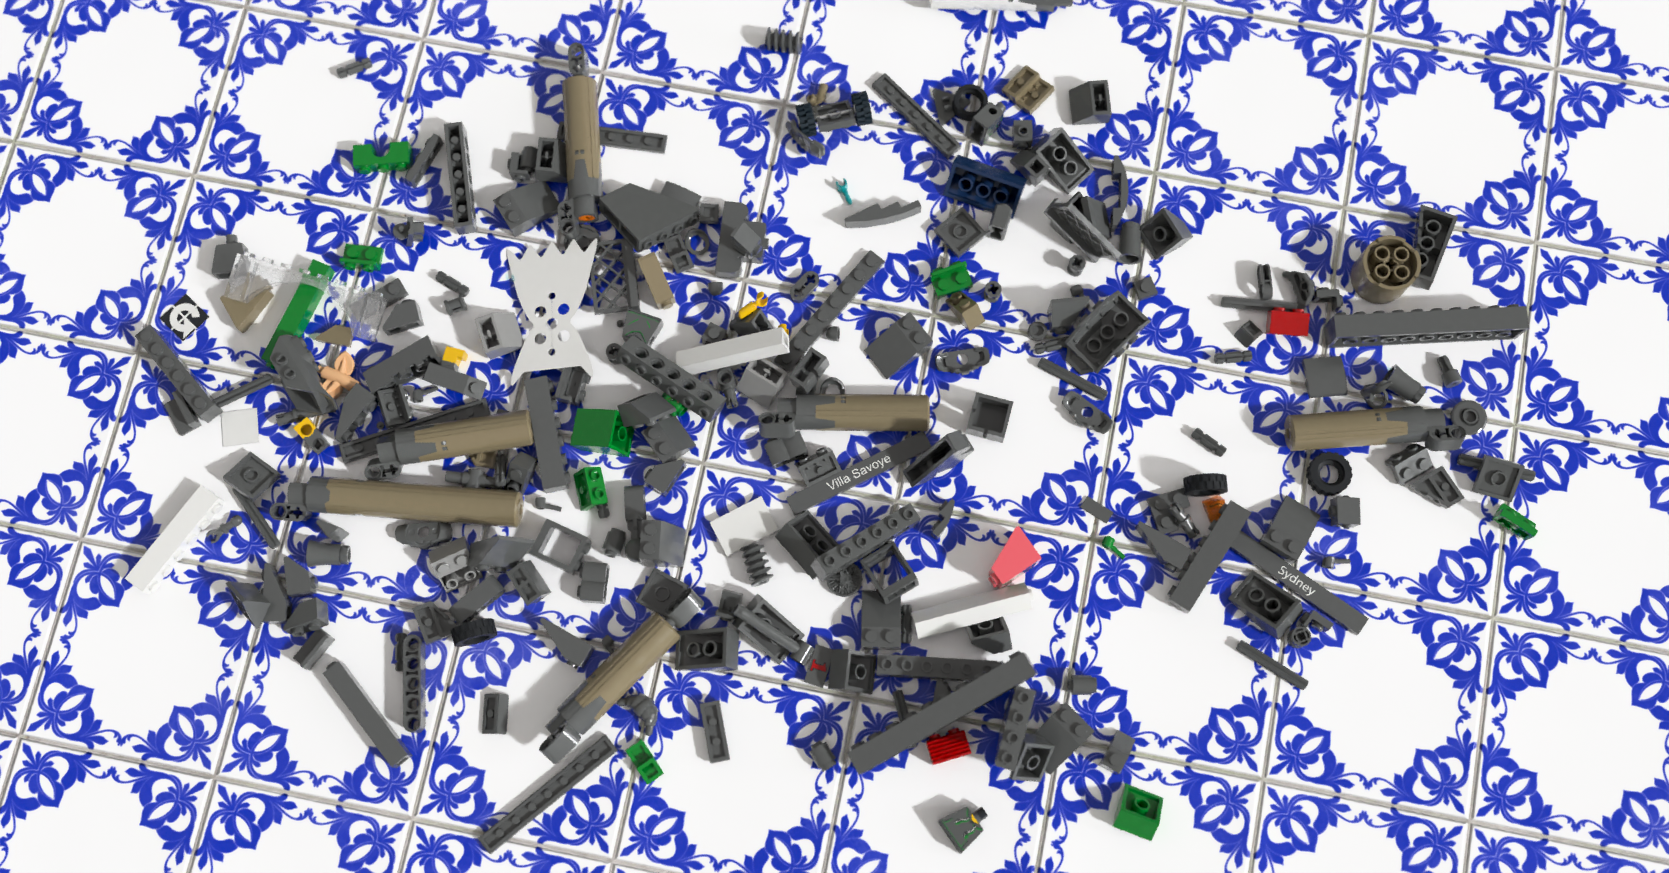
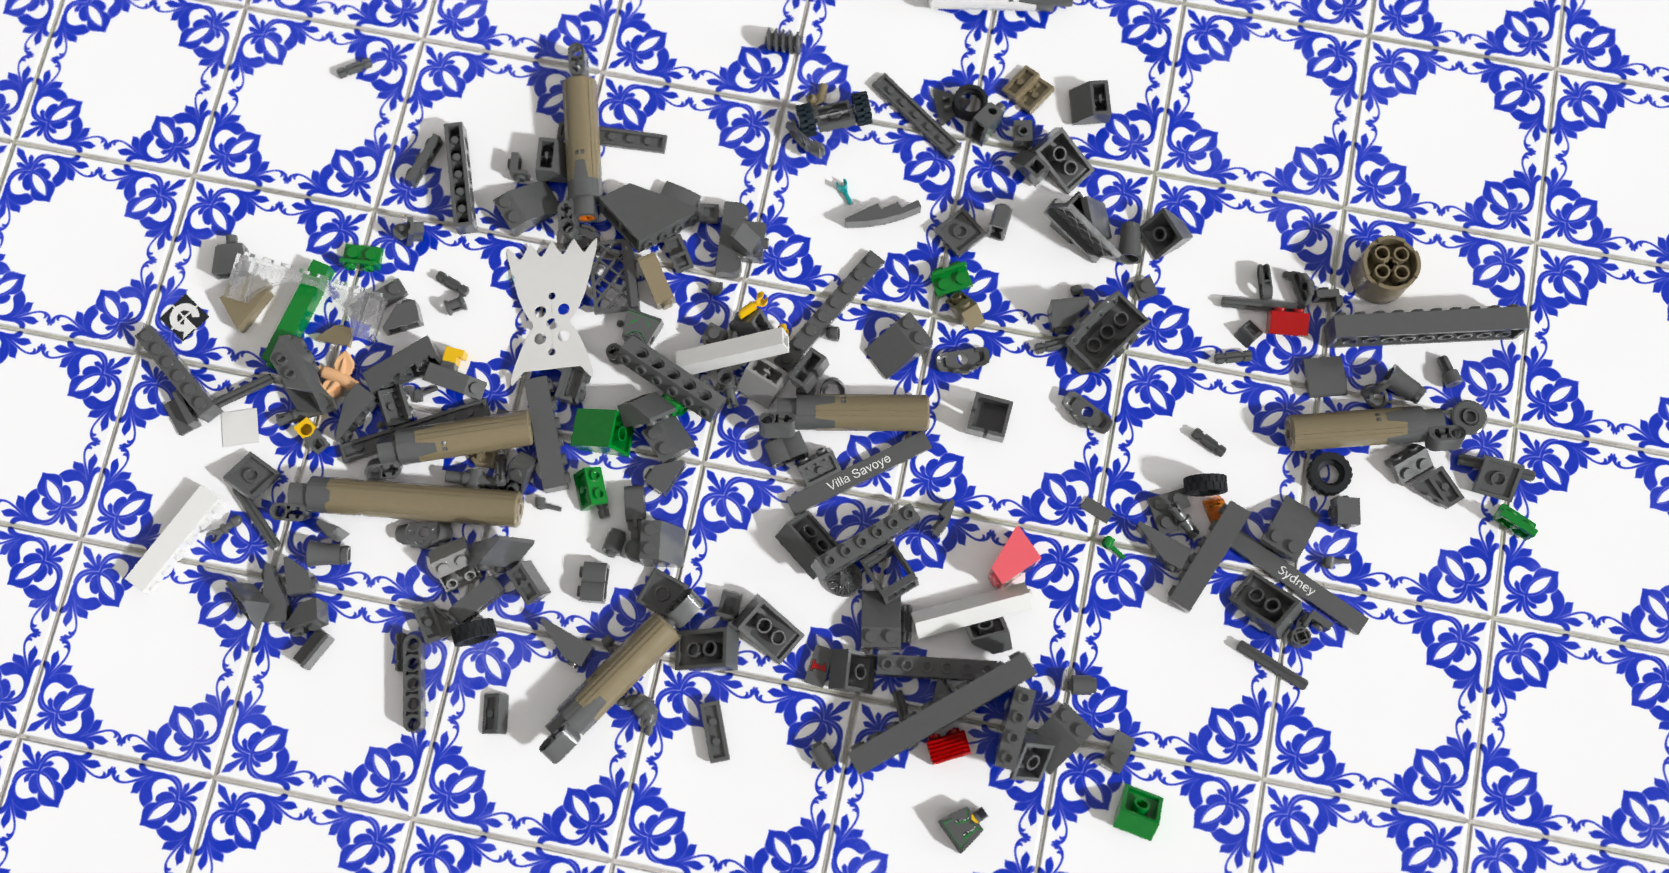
(367, 714): dark grey brick -> none
(398, 158): green arch -> none
(499, 333): light grey slope -> none
(528, 159): dark grey brick -> none
(543, 539): dark grey window -> none
(547, 794): dark grey tile -> none
(644, 761): green slope -> none
(693, 232): dark grey piece -> none
(744, 526): white tile -> none
(757, 564): dark grey piece -> none
(799, 650): dark grey piece -> none
(807, 290): dark grey beam -> none
(940, 457): dark grey brick -> none
(983, 185): dark blue slope -> none
(996, 287): dark grey bush -> none
(1037, 331): dark grey tile -> none
(1072, 379): dark grey axle -> none
(1074, 270): dark grey bush -> none
(1118, 173): dark grey slope -> none
(1430, 240): dark grey wedge -> none

